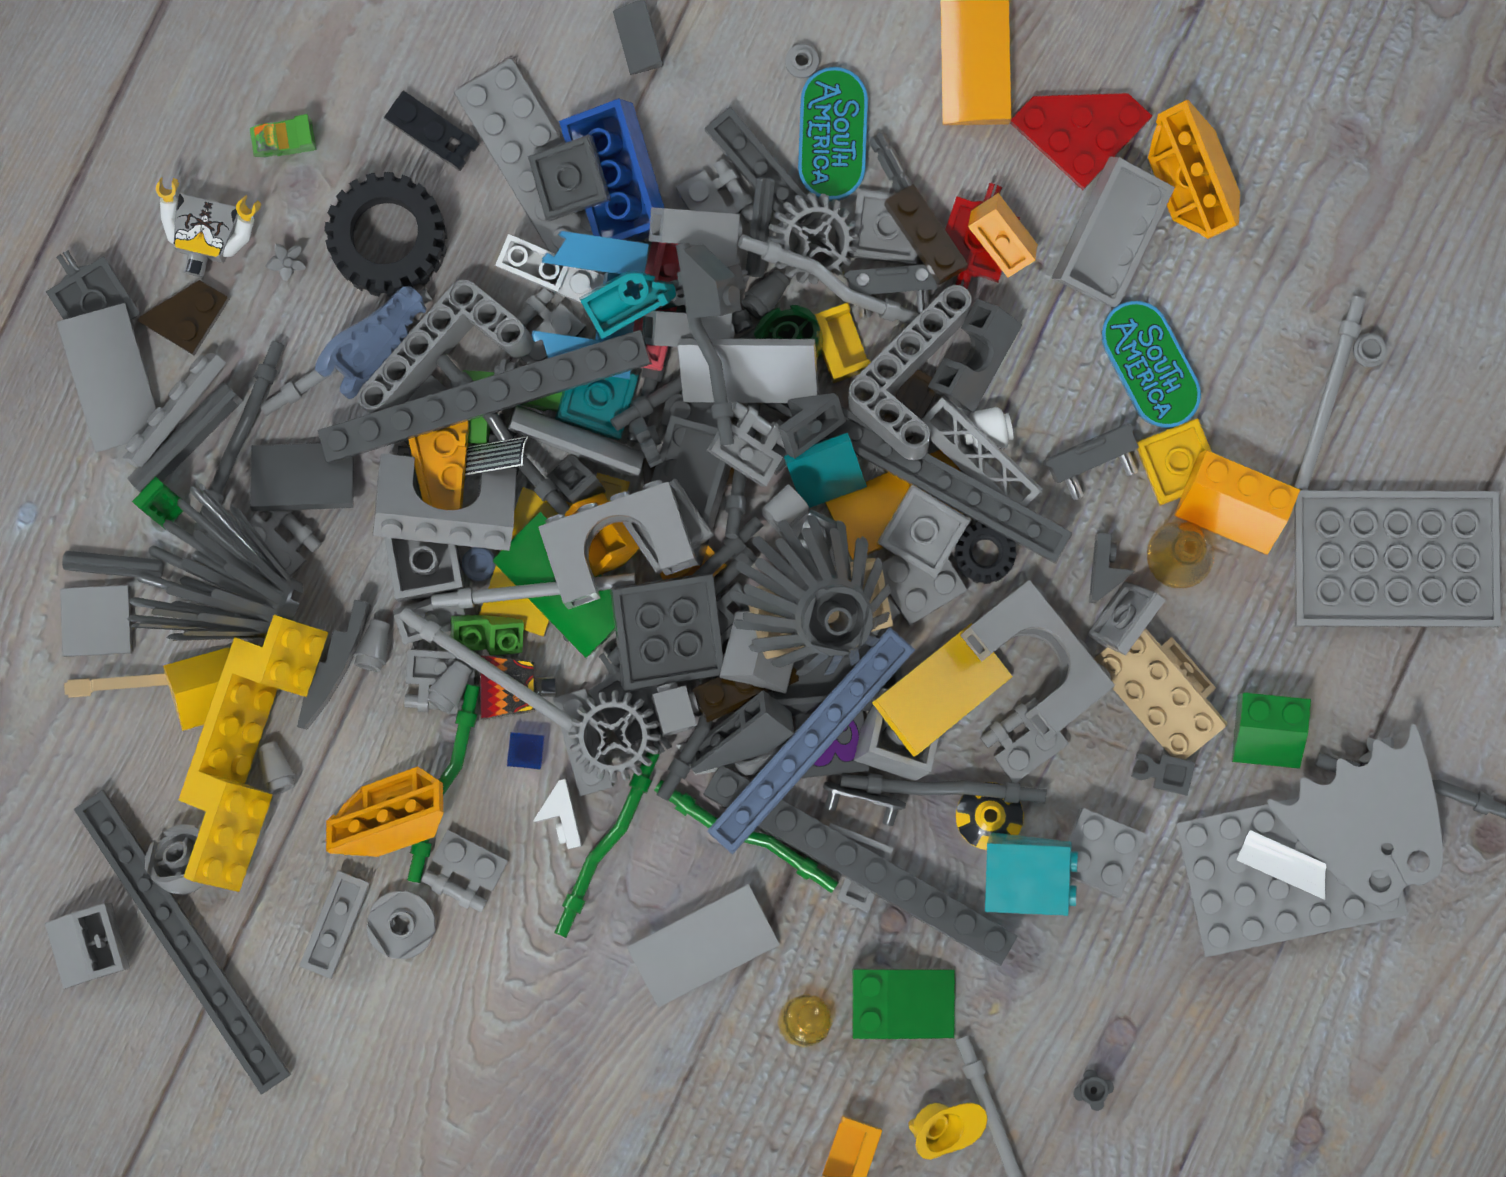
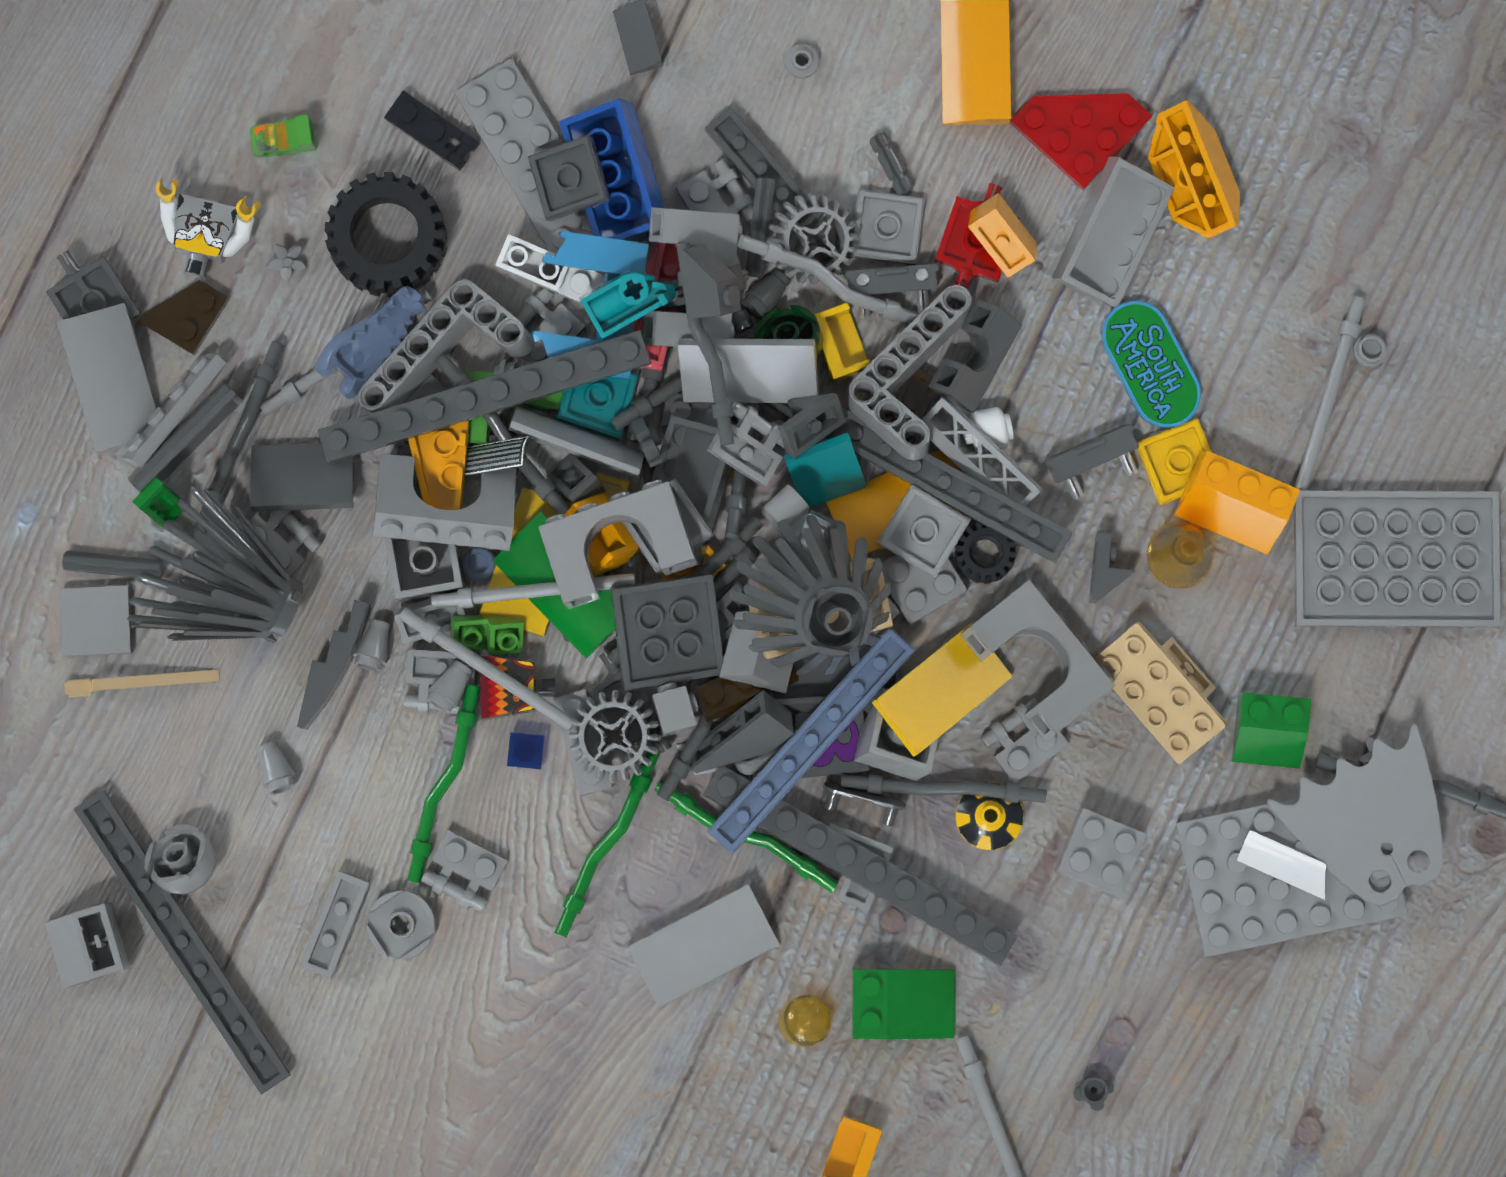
(194, 685): yellow slope -> none
(230, 743): yellow bracket -> none
(387, 815): light orange wedge -> none
(560, 805): white slope -> none
(833, 133): tile -> none
(926, 234): dark brown plate -> none
(946, 1128): yellow piece -> none
(1029, 875): teal slope -> none
(1126, 617): light grey tile -> none
(1170, 774): dark grey plate -> none

